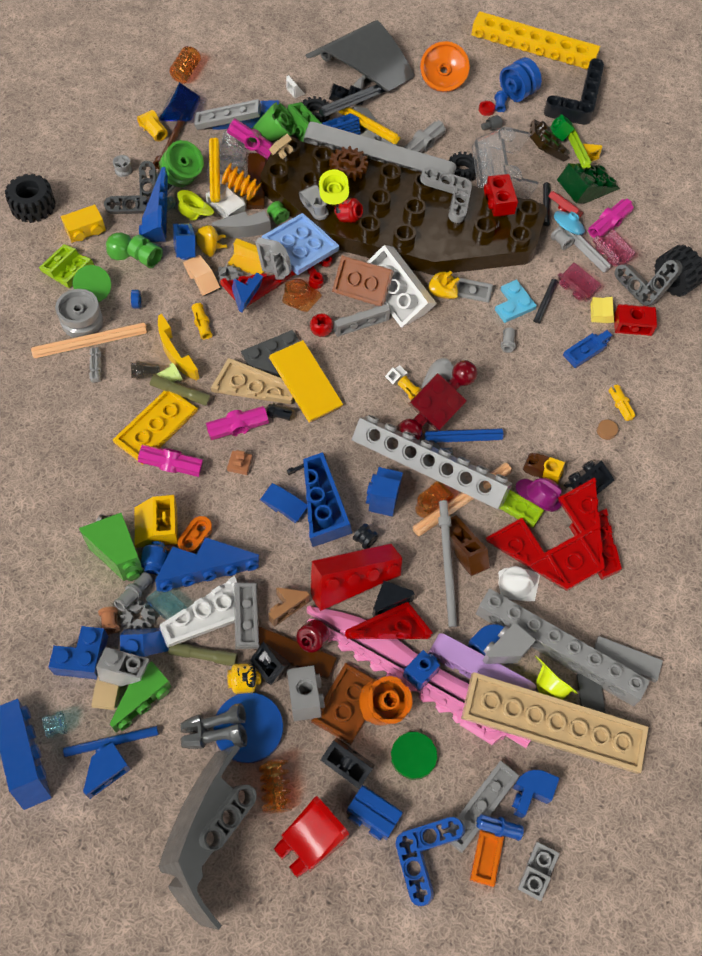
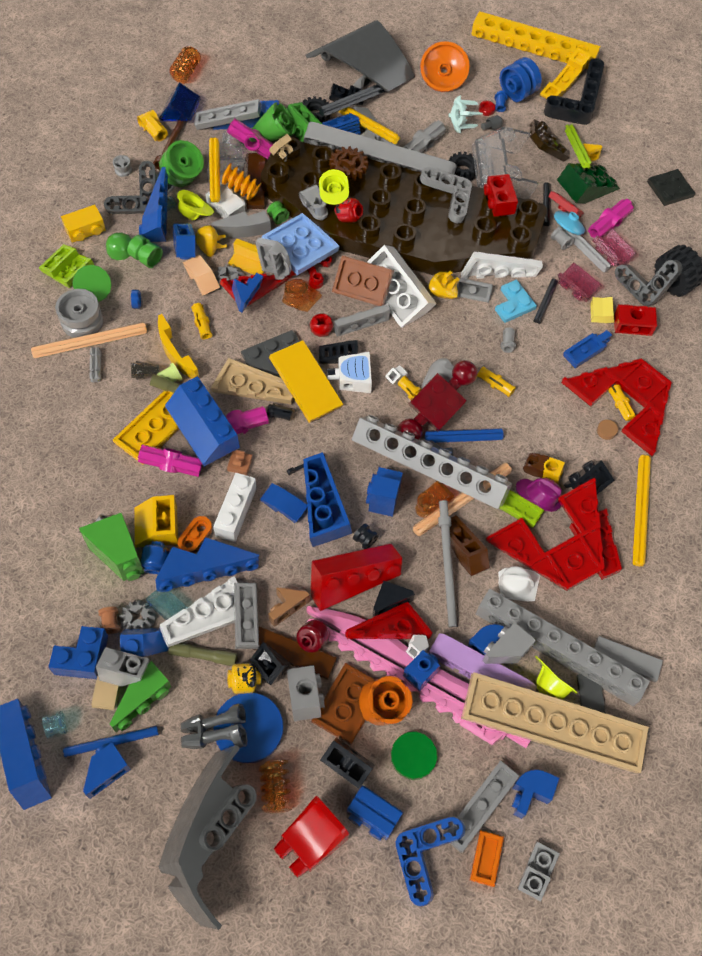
(30, 198): black tyre -> none
(133, 591): light grey pin -> none
(202, 422): none -> blue slope
(235, 507): none -> white brick
(293, 88): white slope -> none
(341, 346): none -> black slope
(353, 373): none -> torso
(416, 645): none -> white piece
(460, 105): none -> light aqua piece
(485, 264): none -> white wing
(500, 827): blue axle -> none
(507, 388): none -> yellow pin
(561, 127): green plate -> none
(568, 75): none -> yellow slope
(639, 382): none -> red wing
(641, 511): none -> yellow axle
(671, 187): none -> pearl dark grey plate

